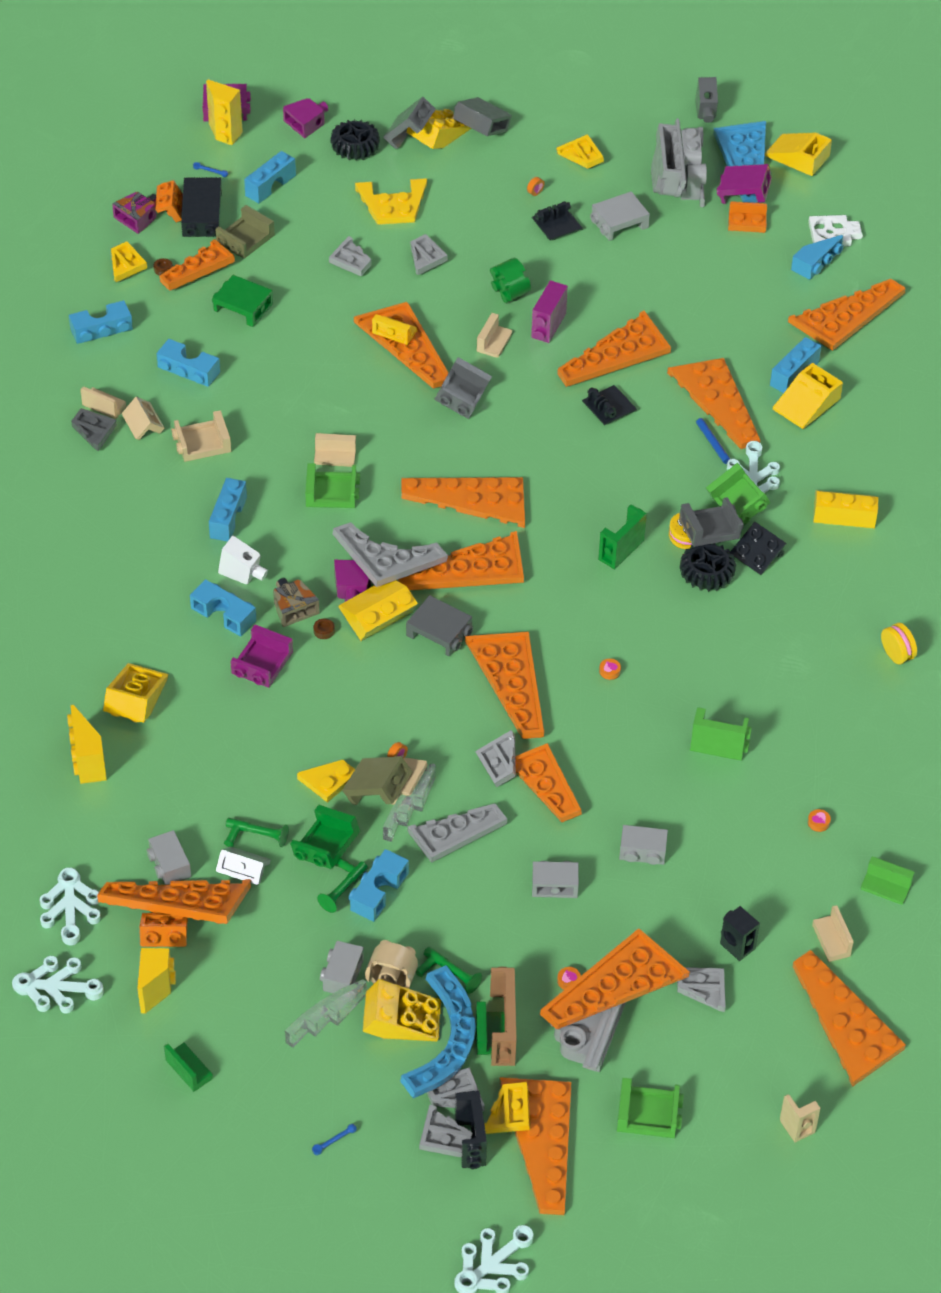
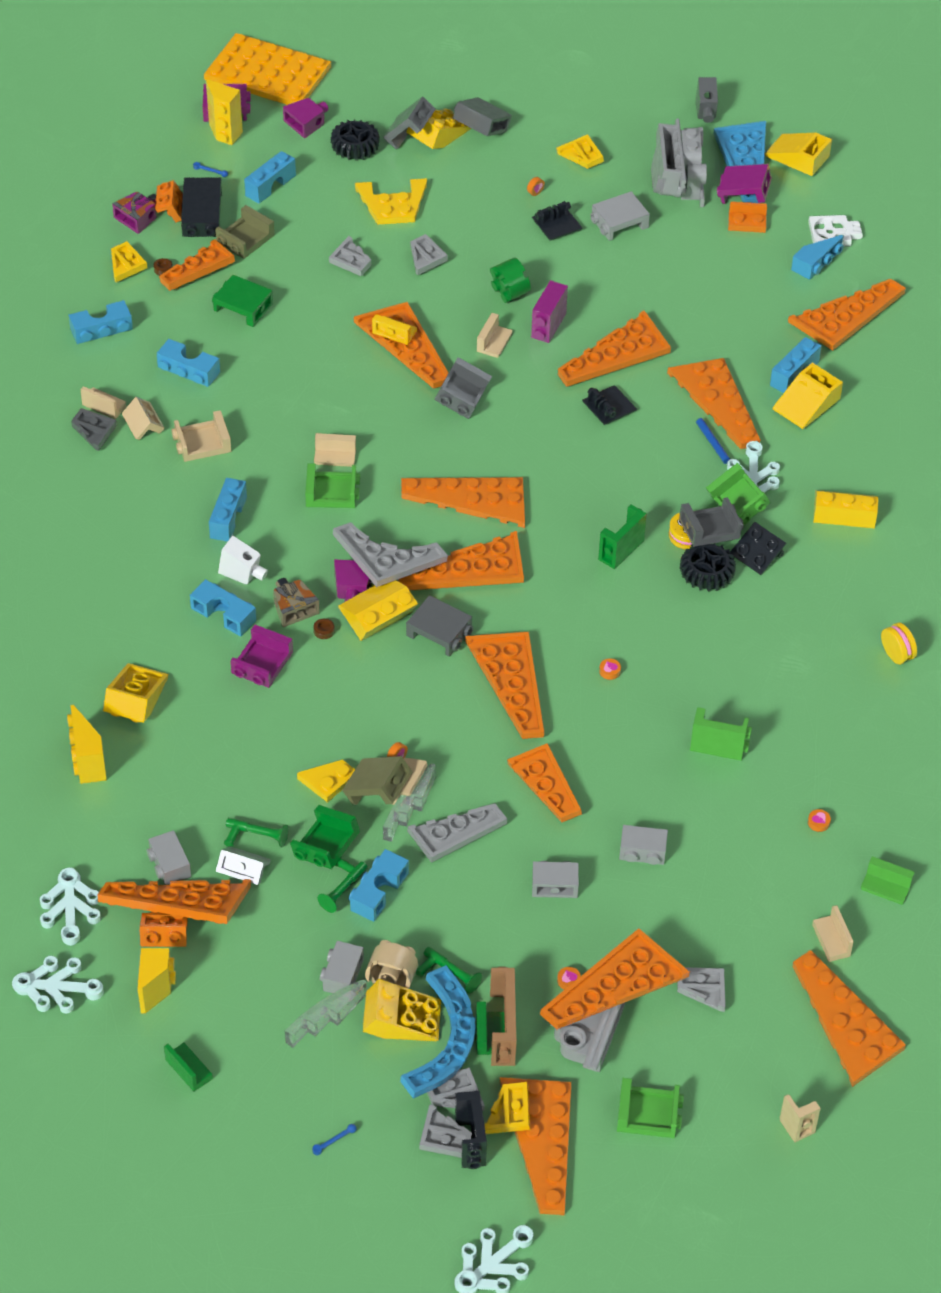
(268, 69): none -> light orange plate
(499, 758): light grey wing -> none
(739, 933): black brick -> none

